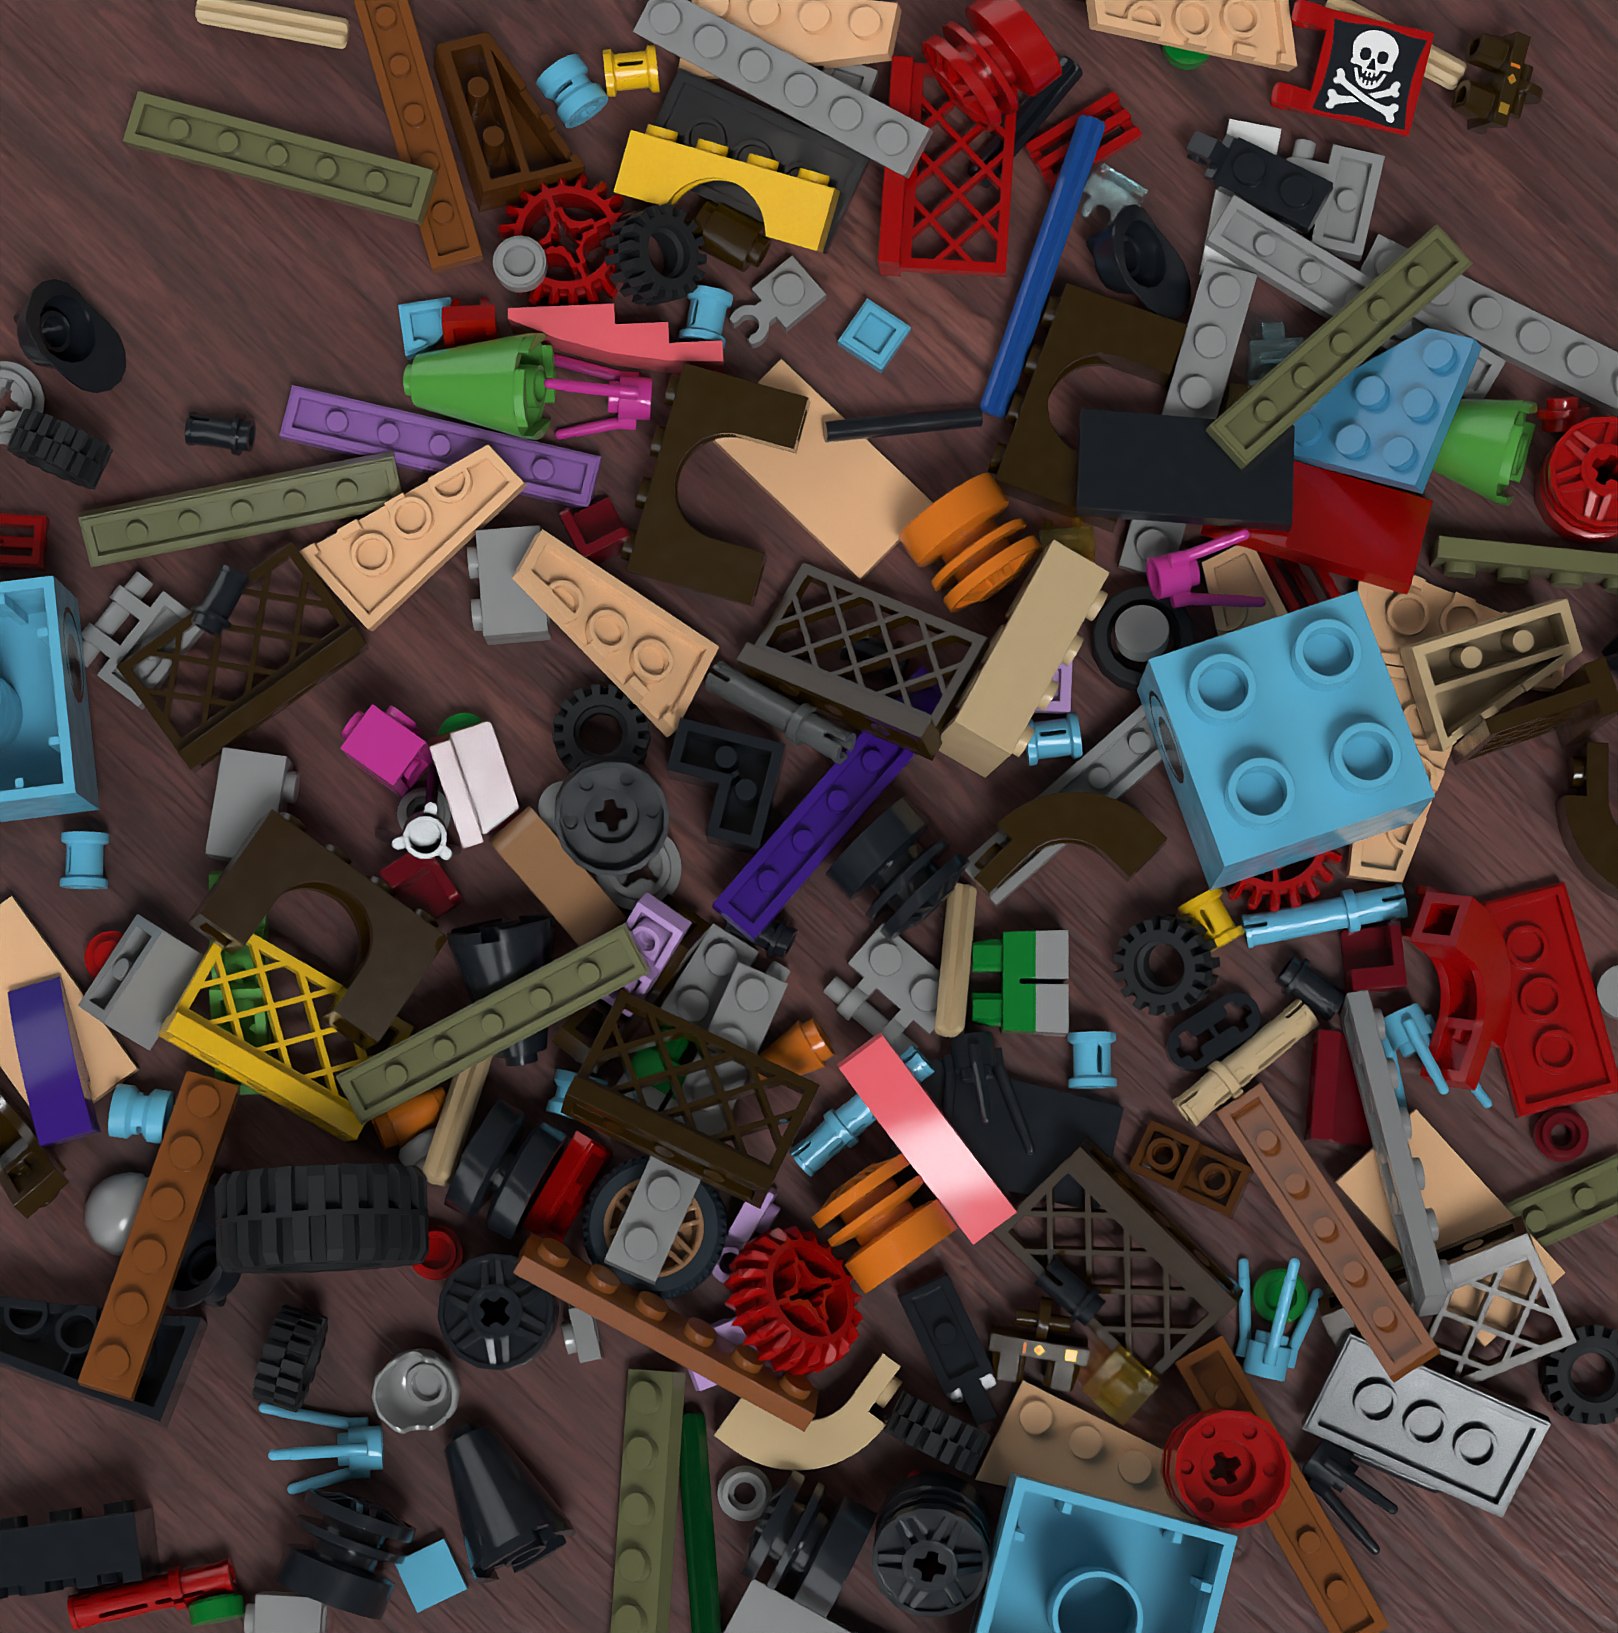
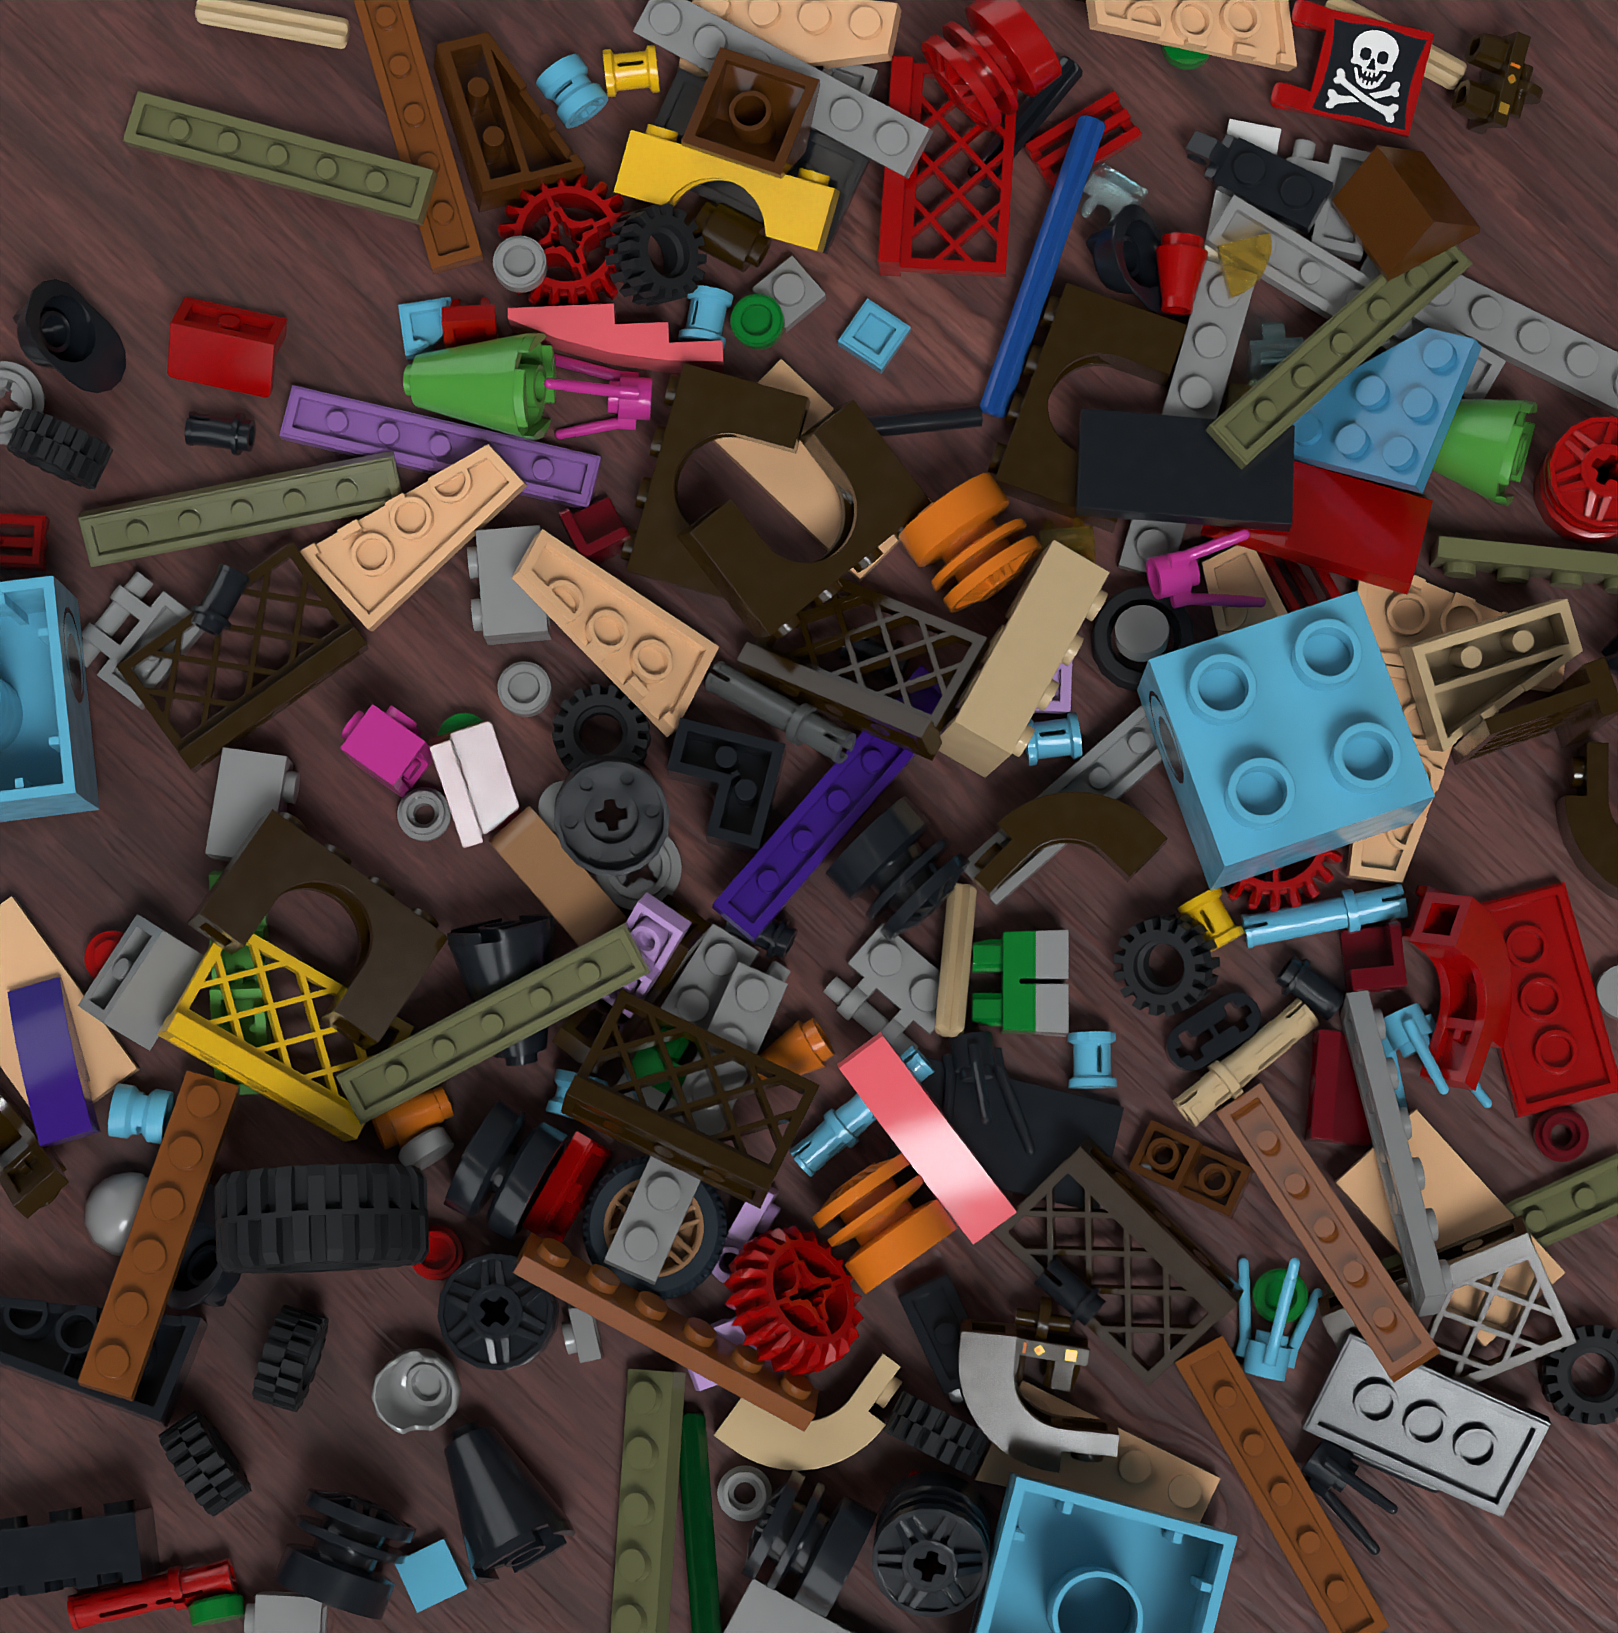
(84, 860): medium azure bush -> none
(205, 1462): none -> black tyre
(225, 346): none -> red panel
(358, 1448): medium azure plant -> none
(422, 885): dark red panel -> none
(424, 831): plant -> none
(454, 1124): tan axle -> none
(524, 689): none -> light grey tile
(753, 114): none -> reddish brown slope
(757, 321): none -> green tile
(875, 501): none -> dark brown arch
(1008, 1417): none -> arch
(1120, 1385): clear yellow tile -> none
(1180, 269): none -> red cone
(1244, 262): none -> clear yellow tile
(1255, 1478): red wheel -> none
(1402, 210): none -> reddish brown slope
(1561, 413): red plate -> none

